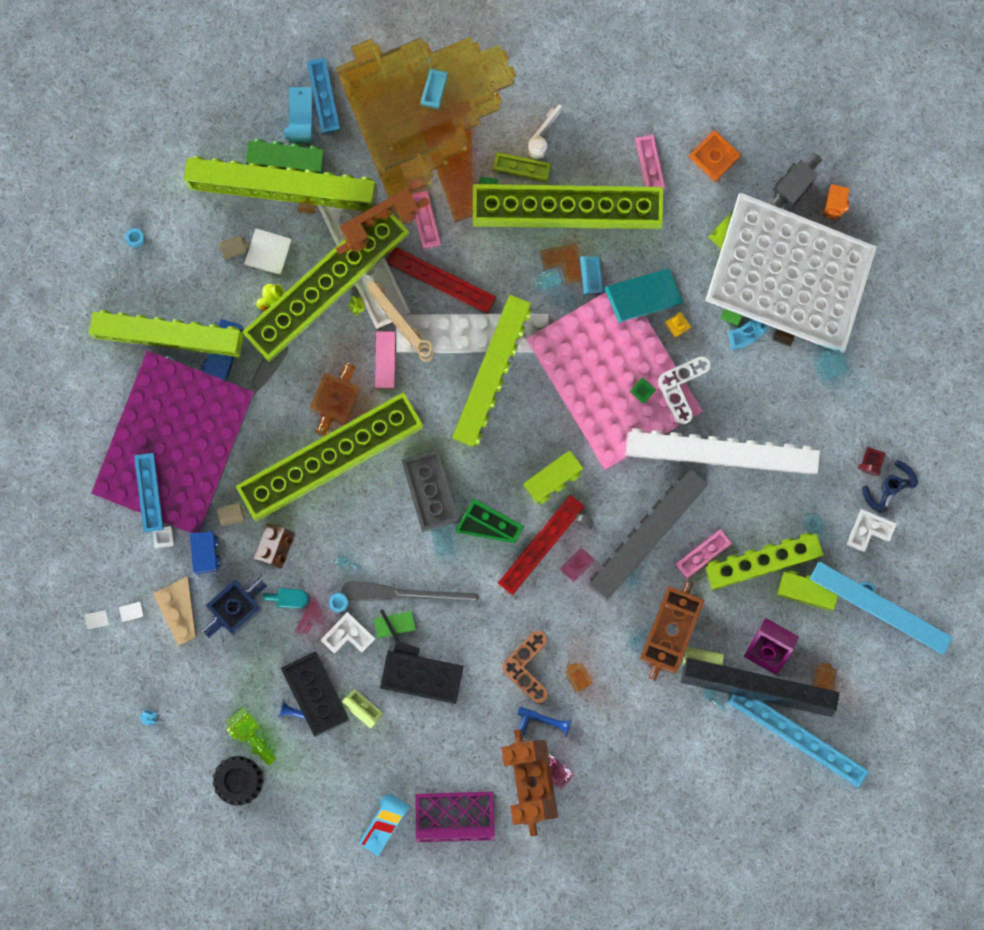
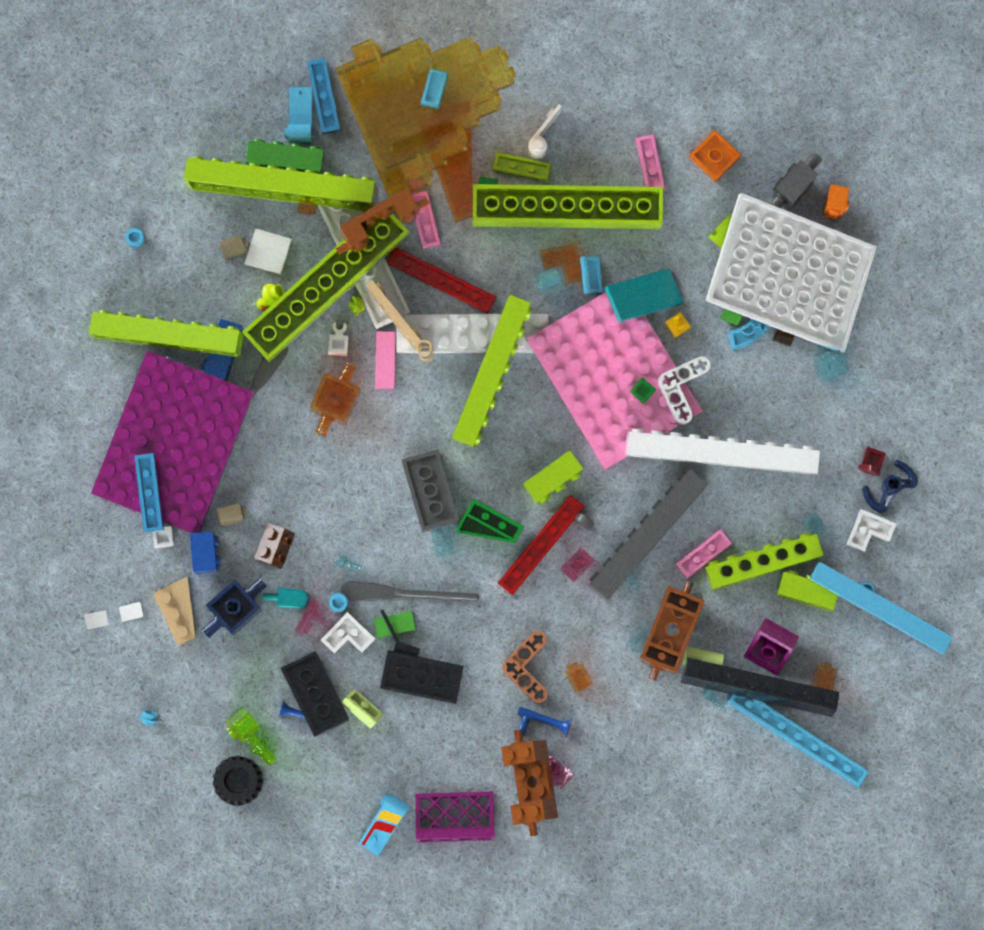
(329, 457): lime brick -> none
(338, 343): none -> white plate

